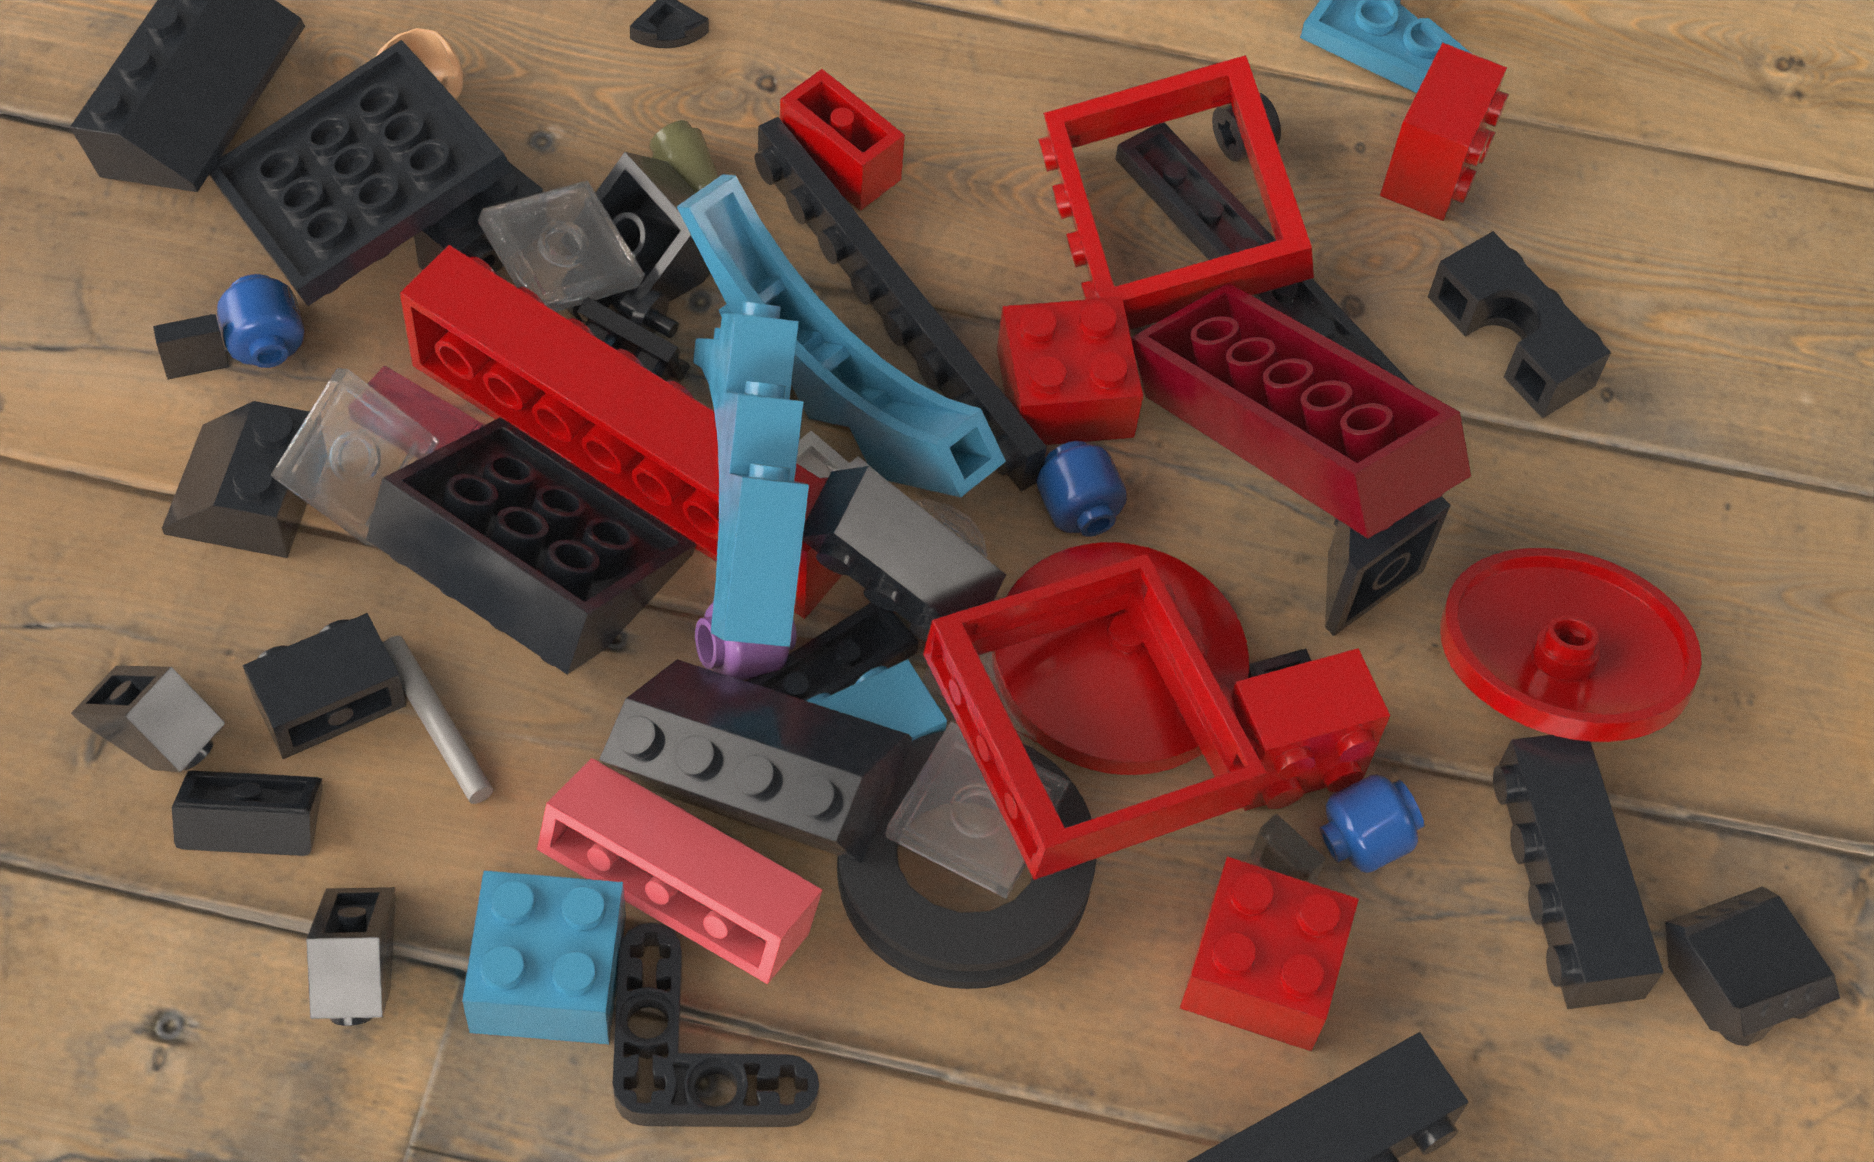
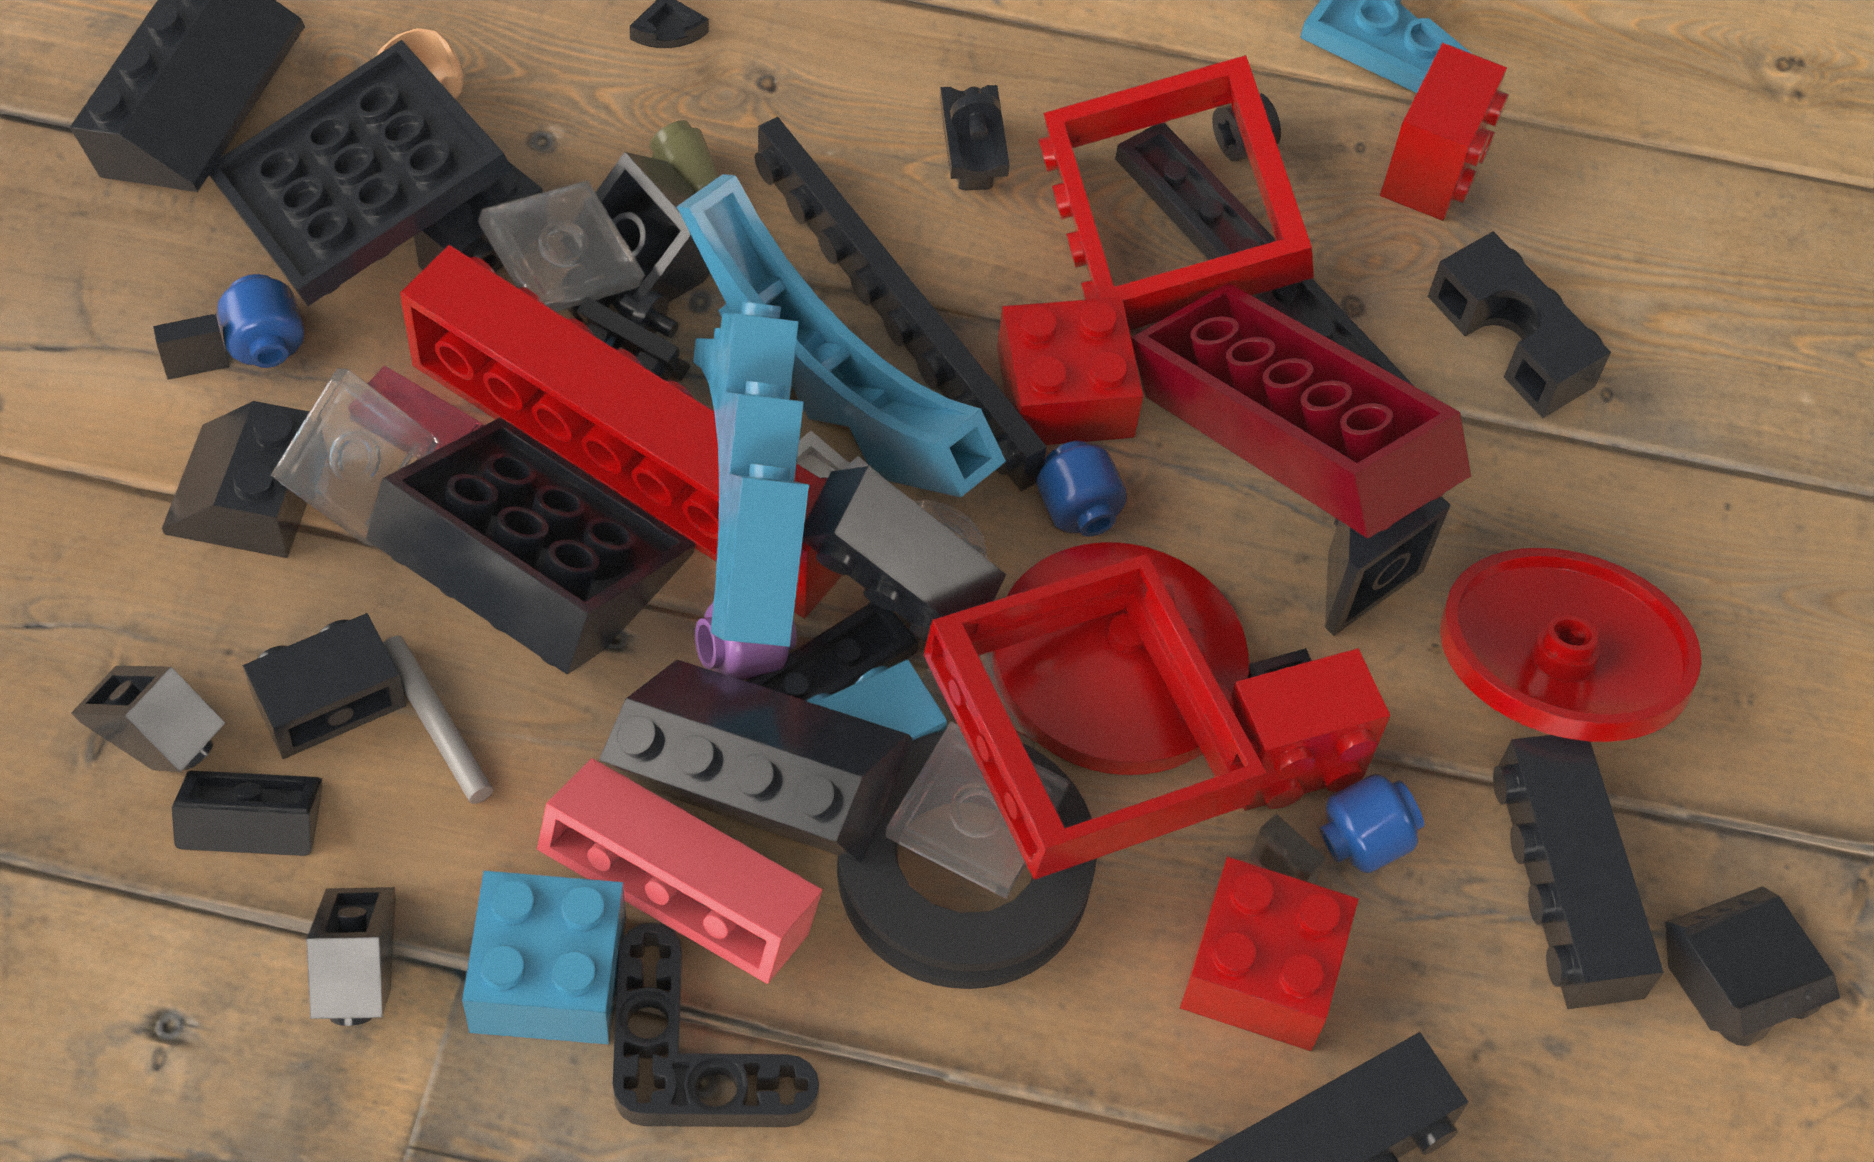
(844, 138): red brick -> none
(974, 136): none -> black hips

